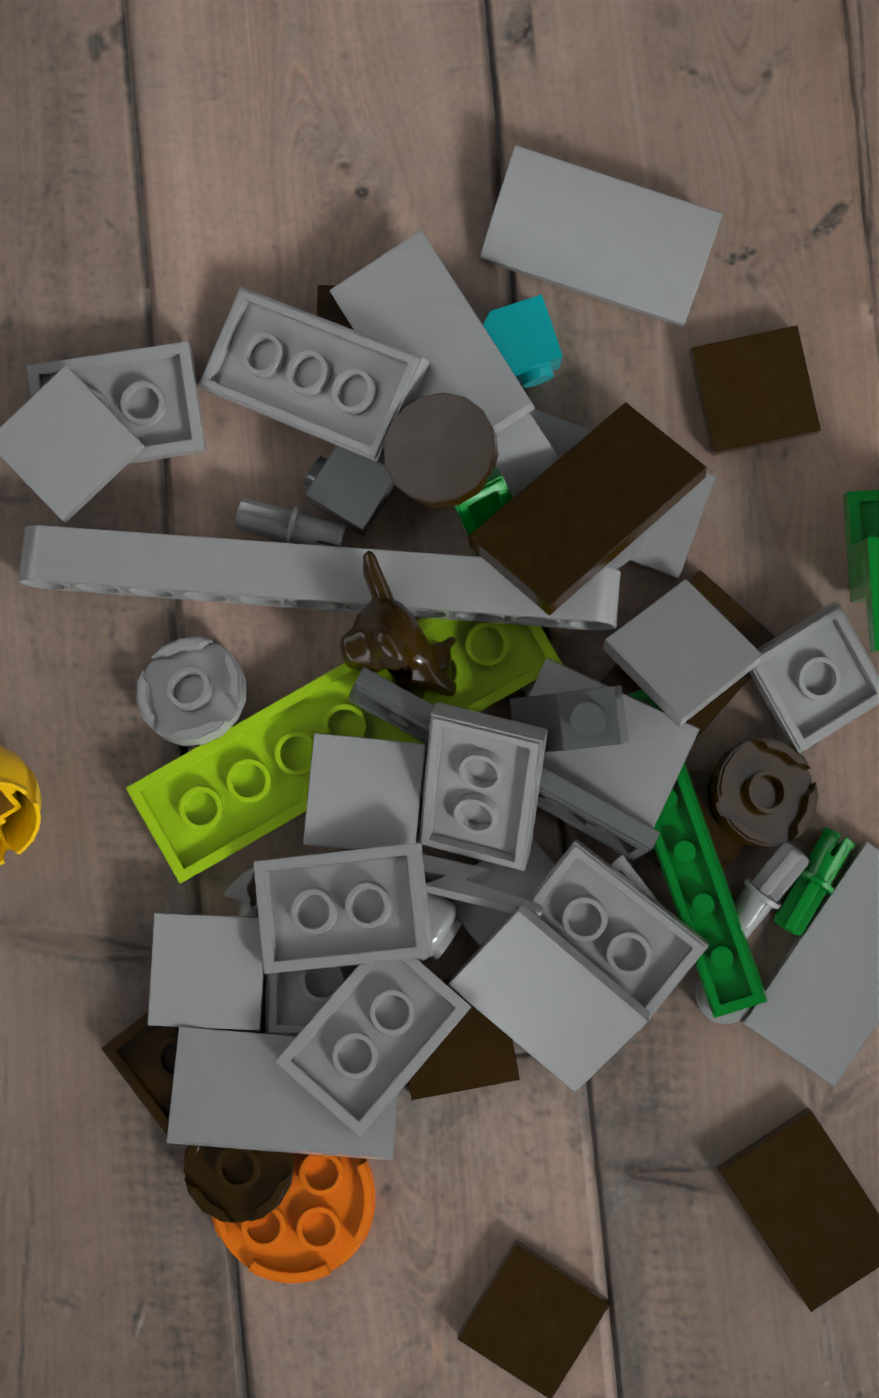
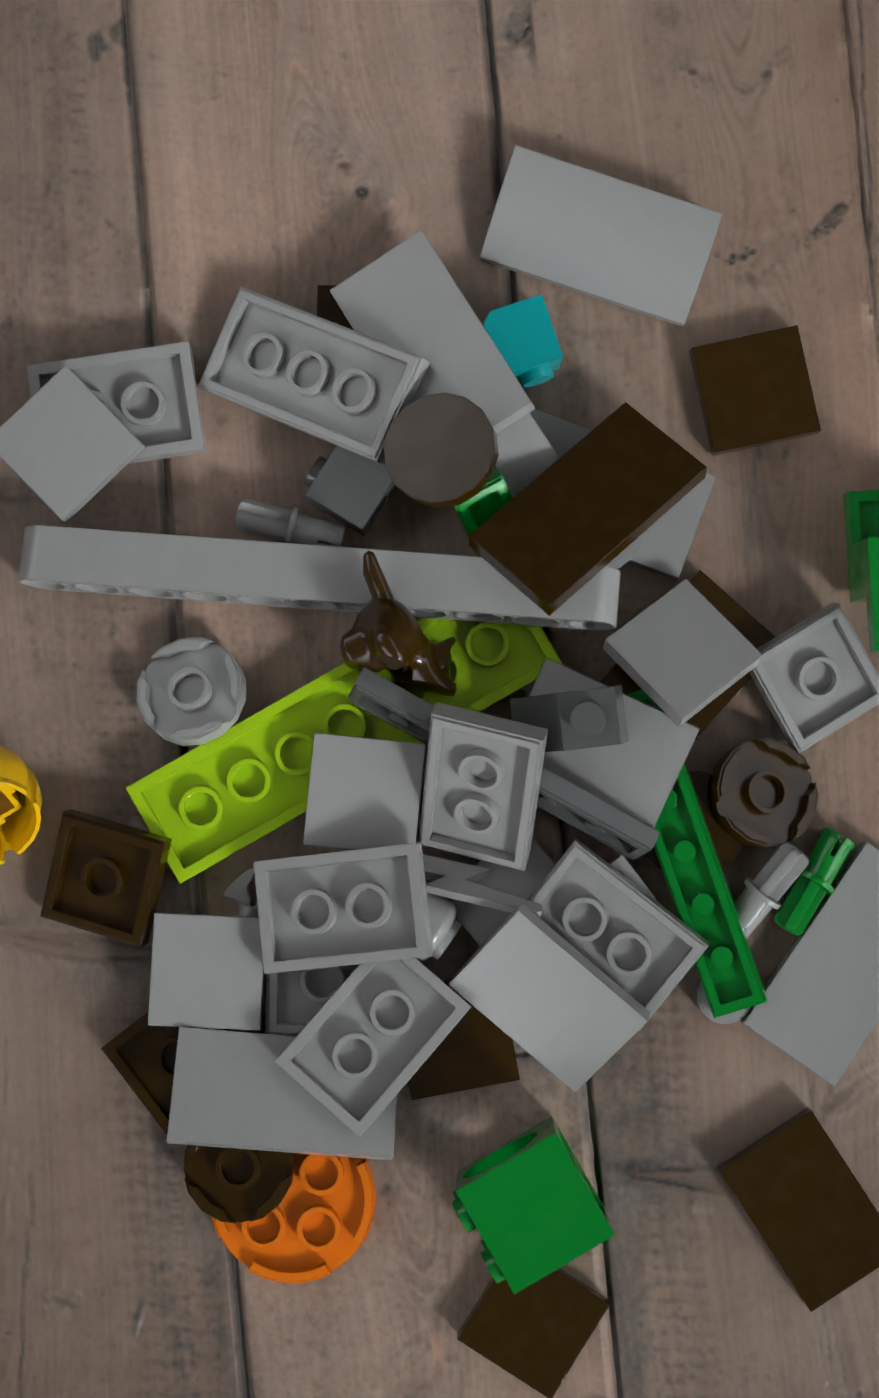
(105, 877): none -> dark brown tile
(530, 1206): none -> green brick

